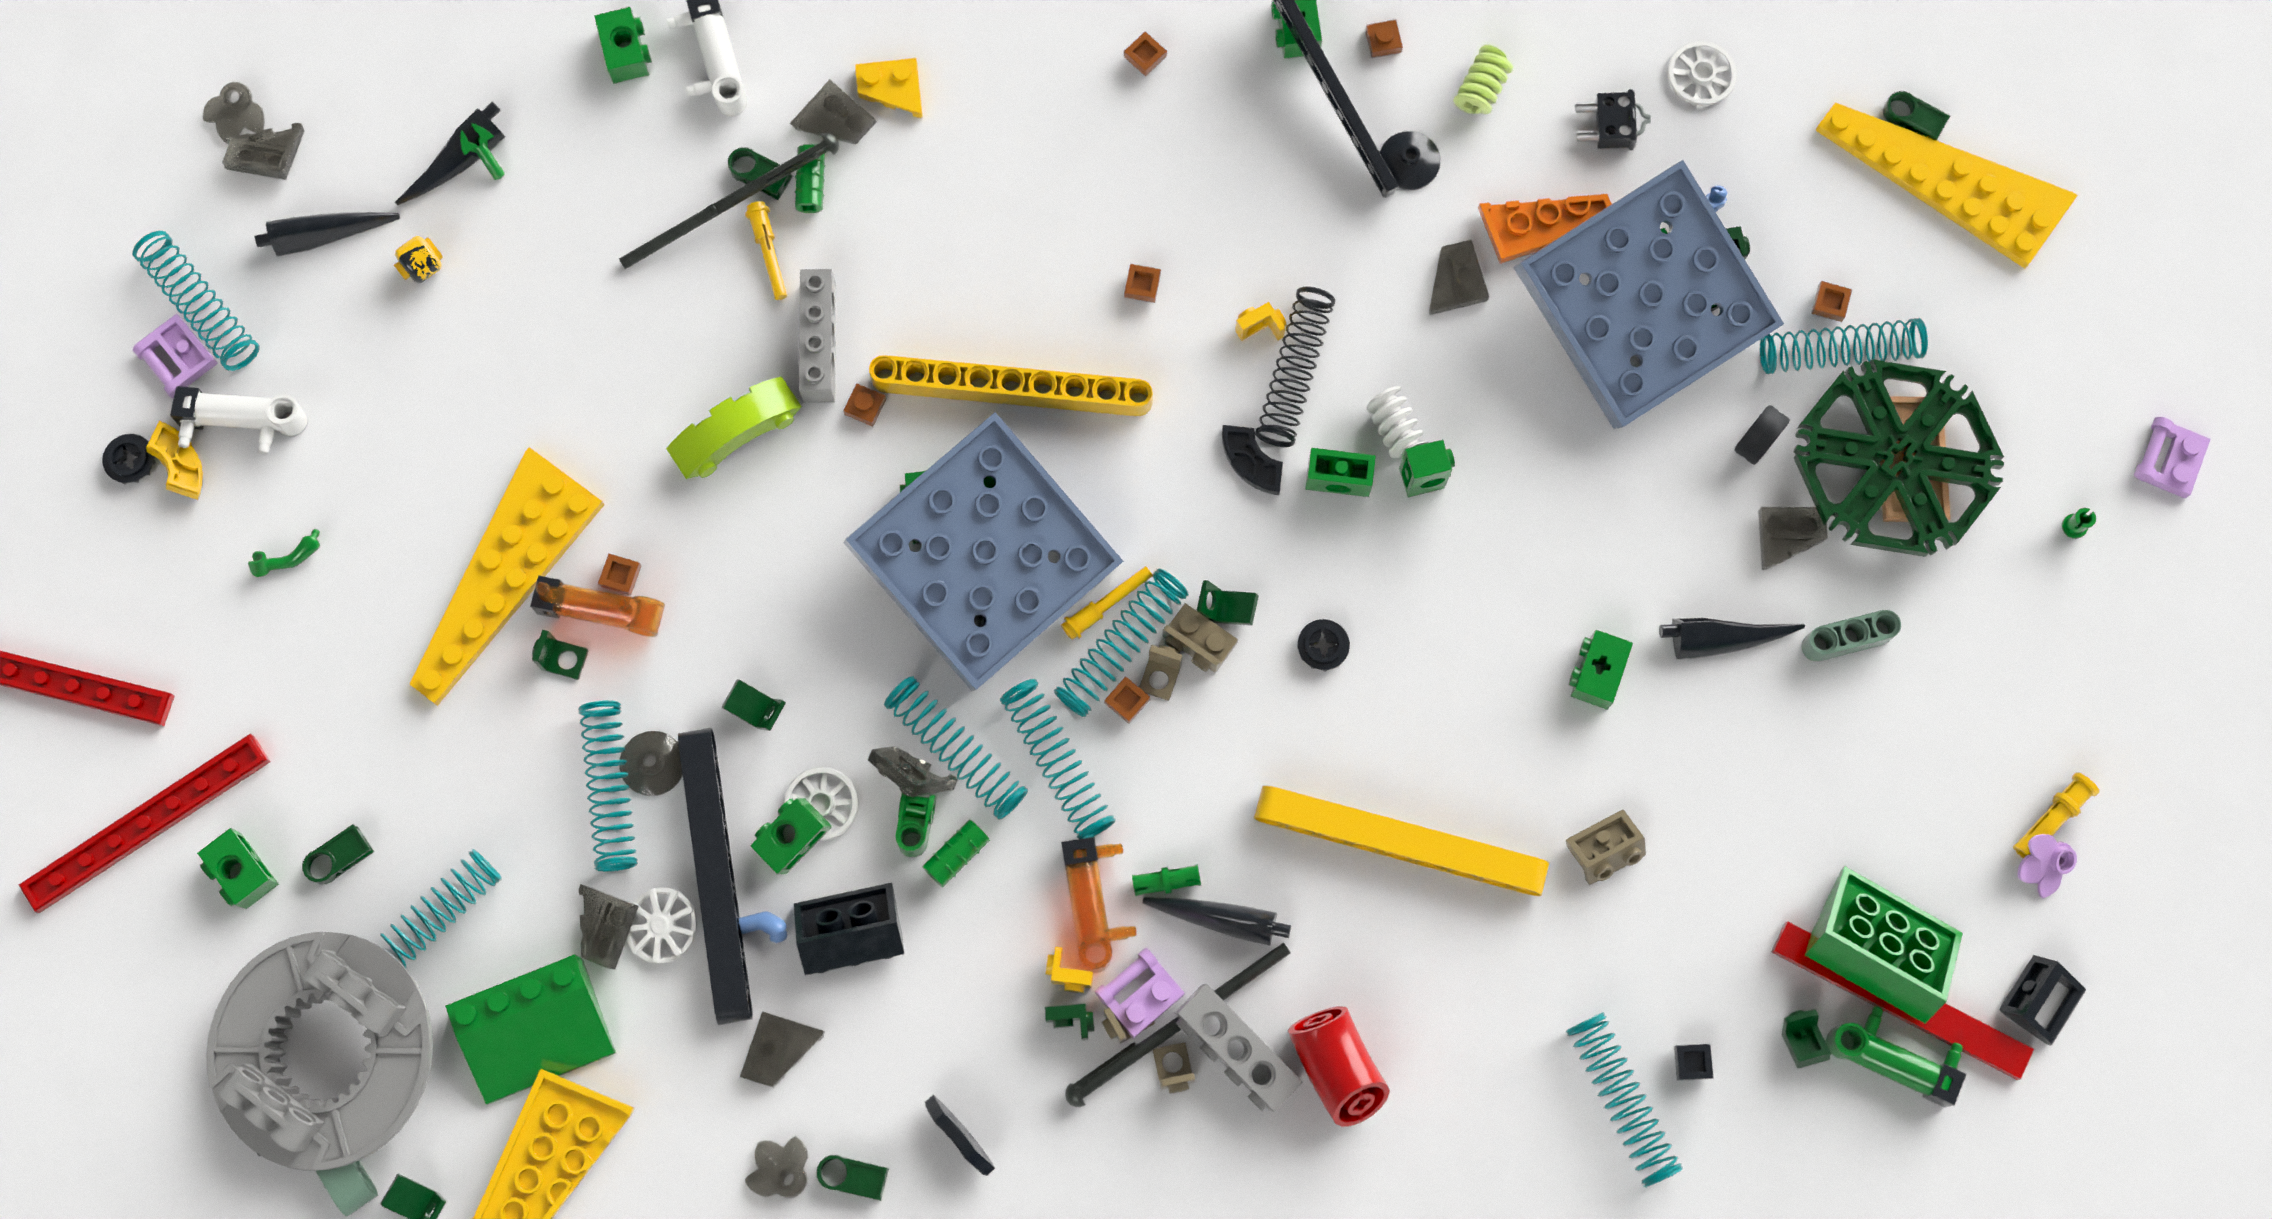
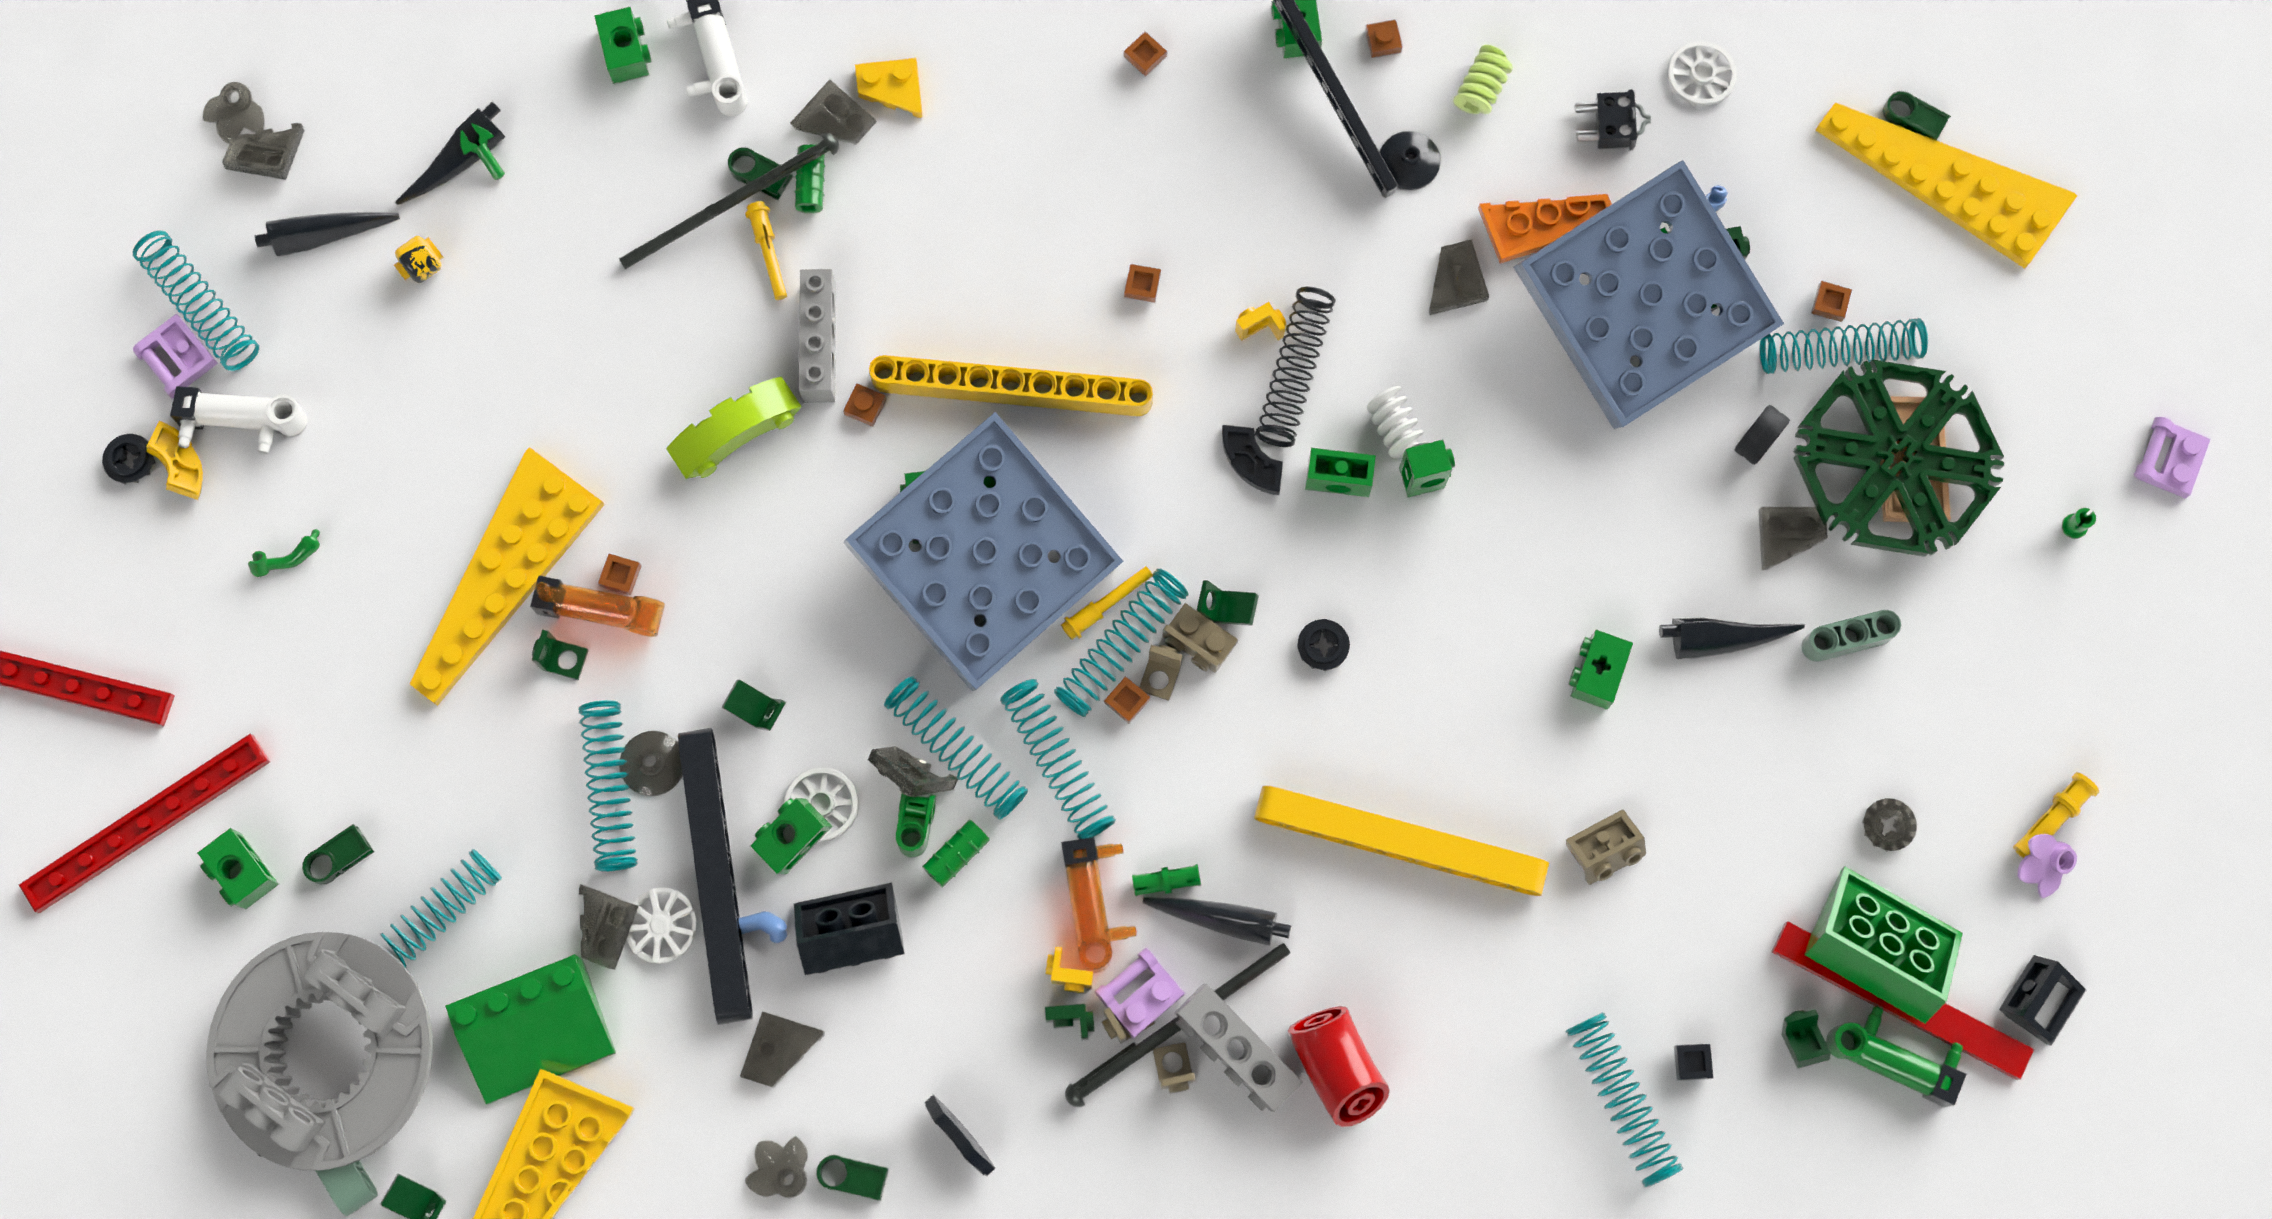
(1904, 823): none -> clear smoke gear

